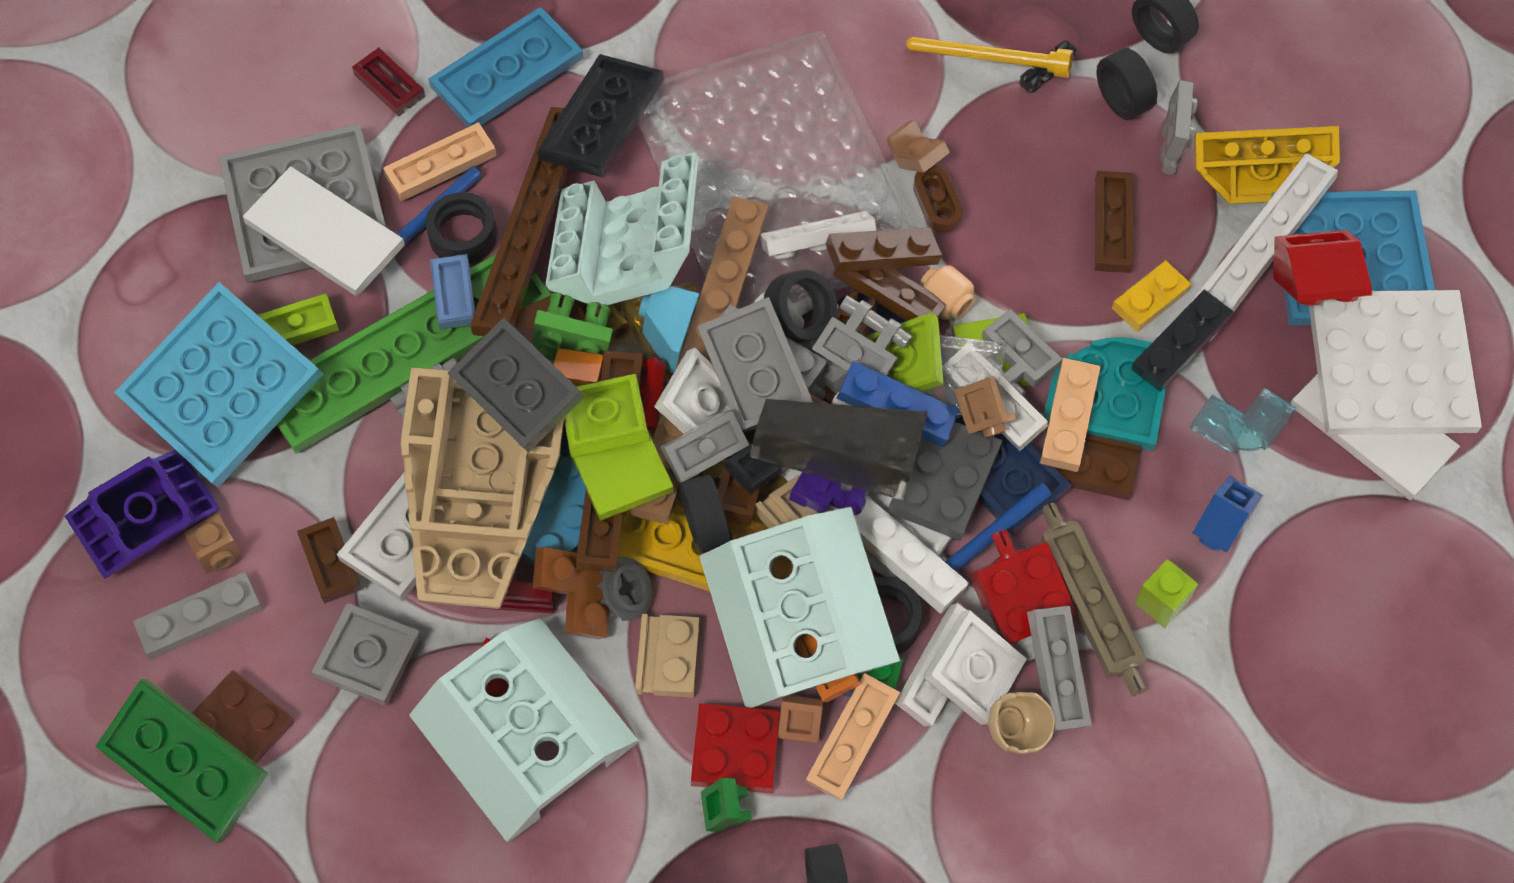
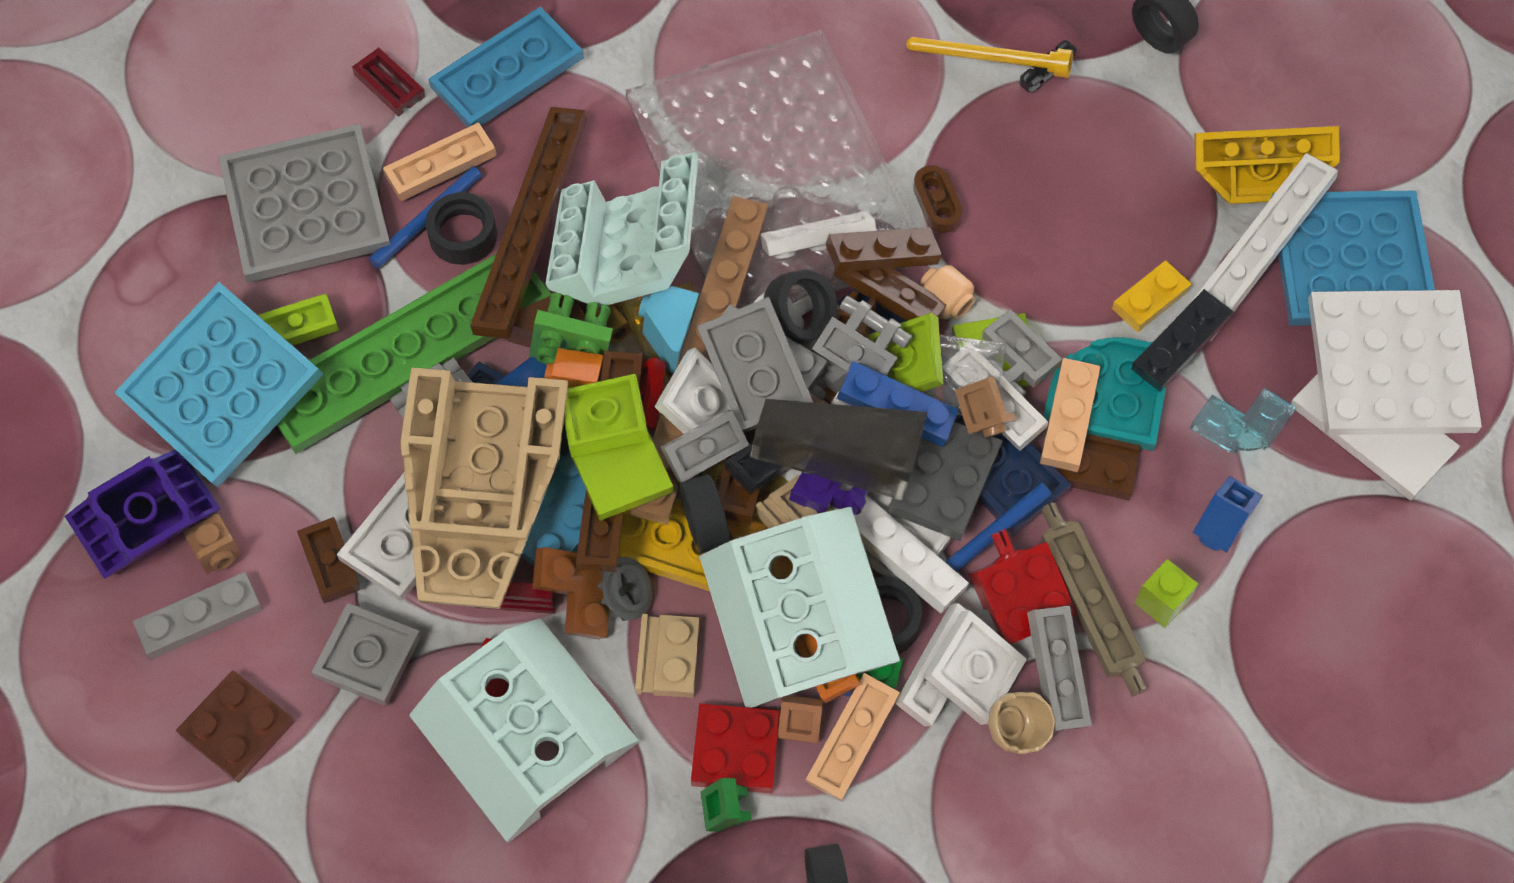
(181, 760): green tile -> none
(323, 231): white tile -> none
(452, 291): medium blue tile -> none
(516, 385): dark grey plate -> none
(600, 115): black tile -> none
(913, 150): medium nougat bracket -> none
(1113, 221): reddish brown plate -> none
(1126, 83): black tyre -> none
(1177, 127): light grey plate -> none
(1321, 267): red slope -> none

